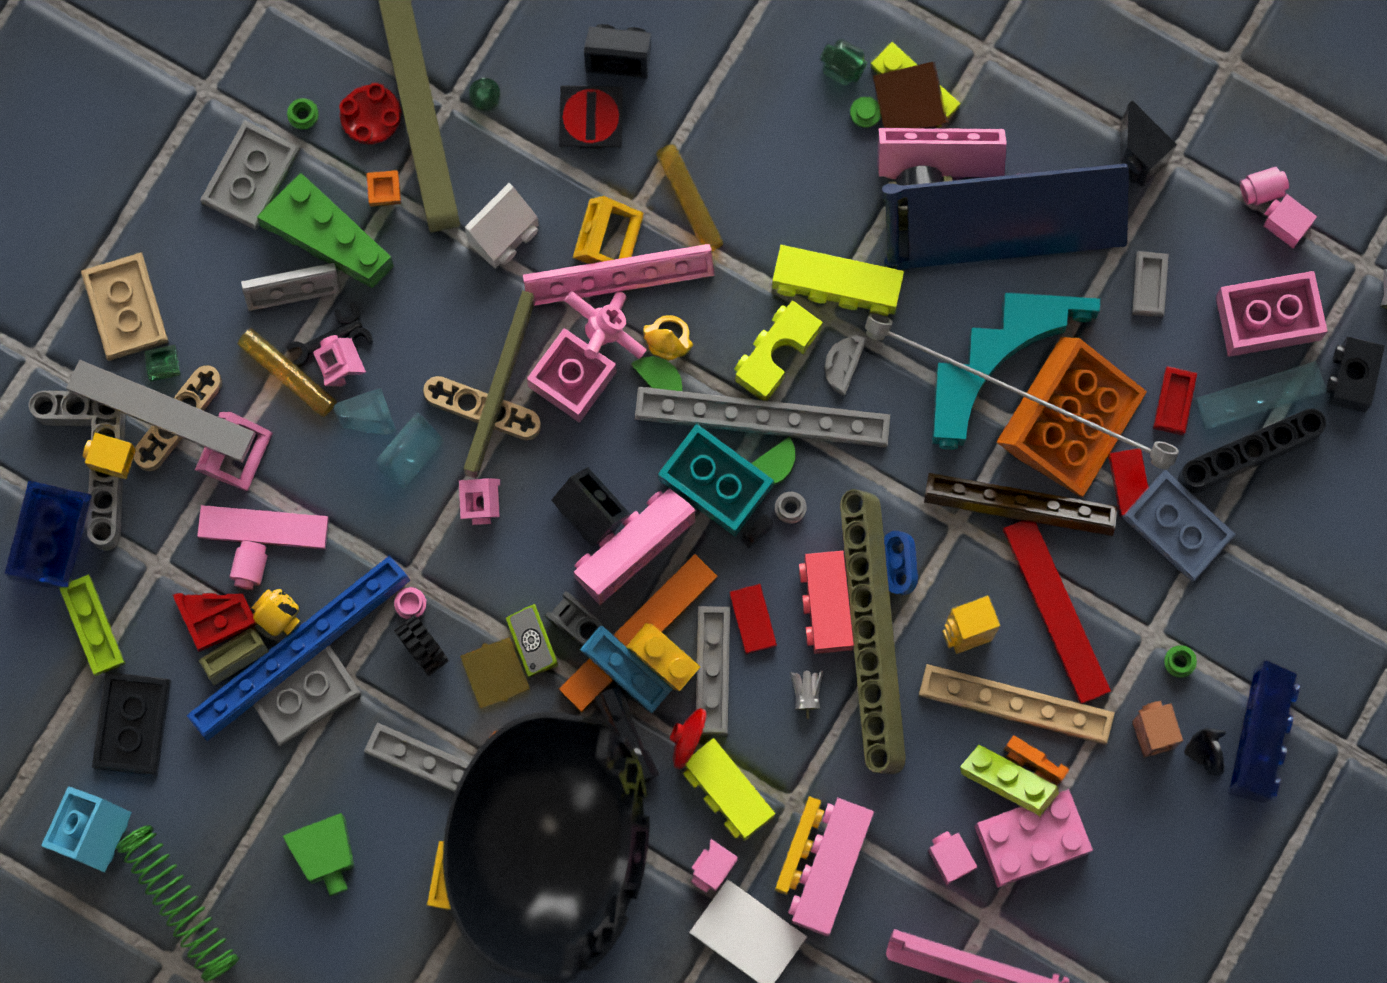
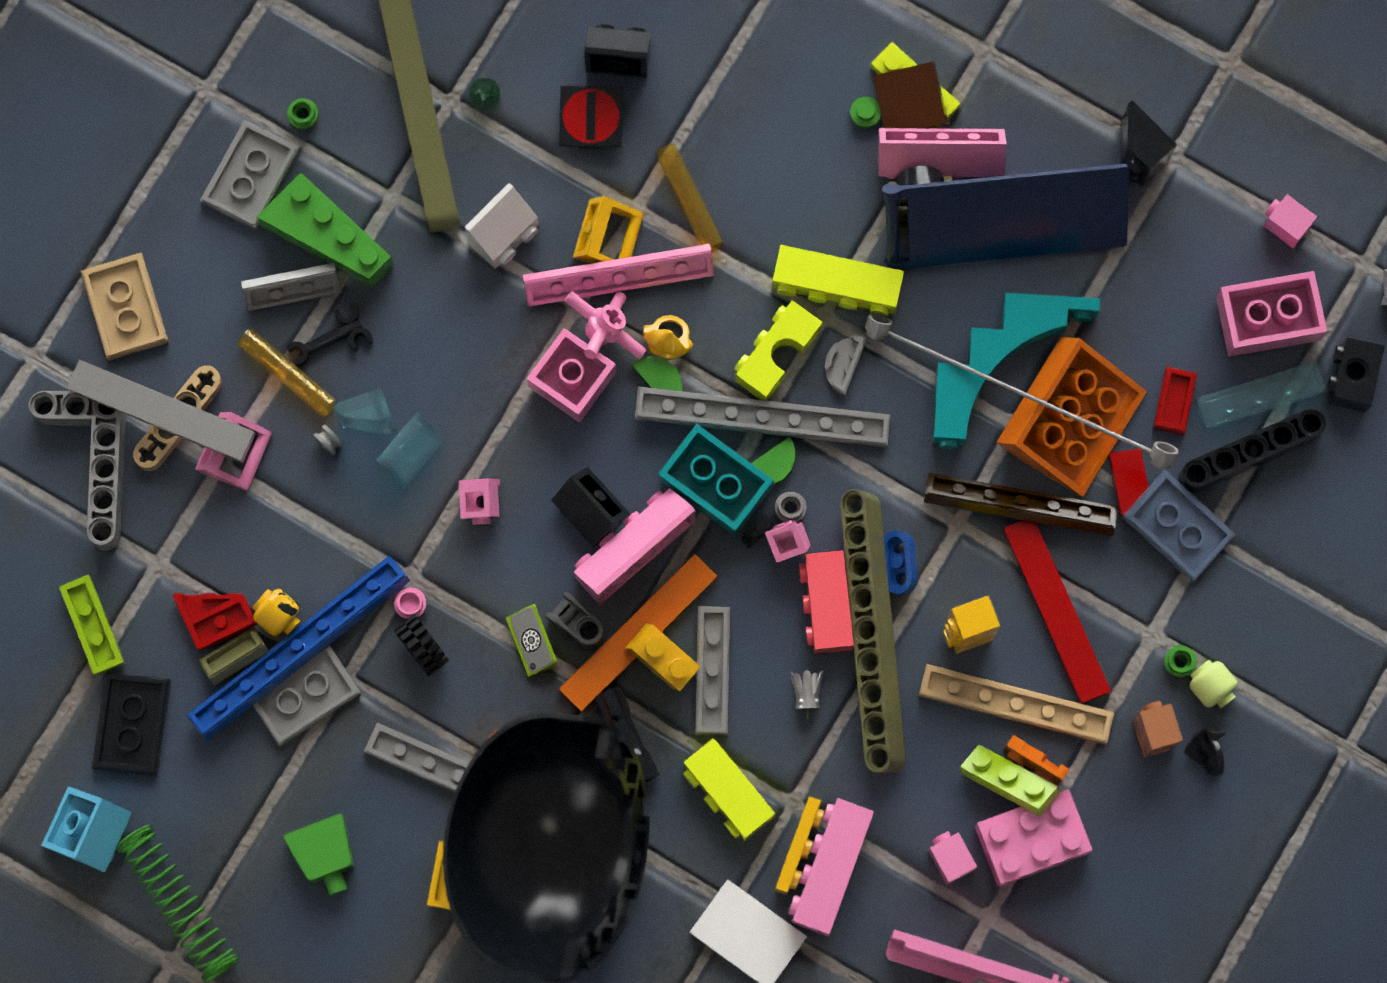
(47, 535): clear blue slope -> none
(109, 455): yellow brick -> none
(162, 363): clear green tile -> none
(248, 565): bright pink brick -> none
(263, 527): bright pink tile -> none
(328, 440): none -> light grey bush
(337, 359): bright pink window -> none
(370, 114): red dish -> none
(383, 188): orange tile -> none
(475, 414): tan beam -> none
(495, 672): clear yellow piece -> none
(499, 385): olive tile -> none
(626, 669): dark azure tile -> none
(687, 737): red dish -> none
(712, 867): bright pink window -> none
(753, 619): red tile -> none
(788, 540): none -> bright pink brick
(843, 62): clear green head -> none
(1150, 284): light grey tile -> none
(1213, 684): none -> yellowish green head
(1263, 733): clear blue slope -> none
(1264, 186): bright pink brick -> none

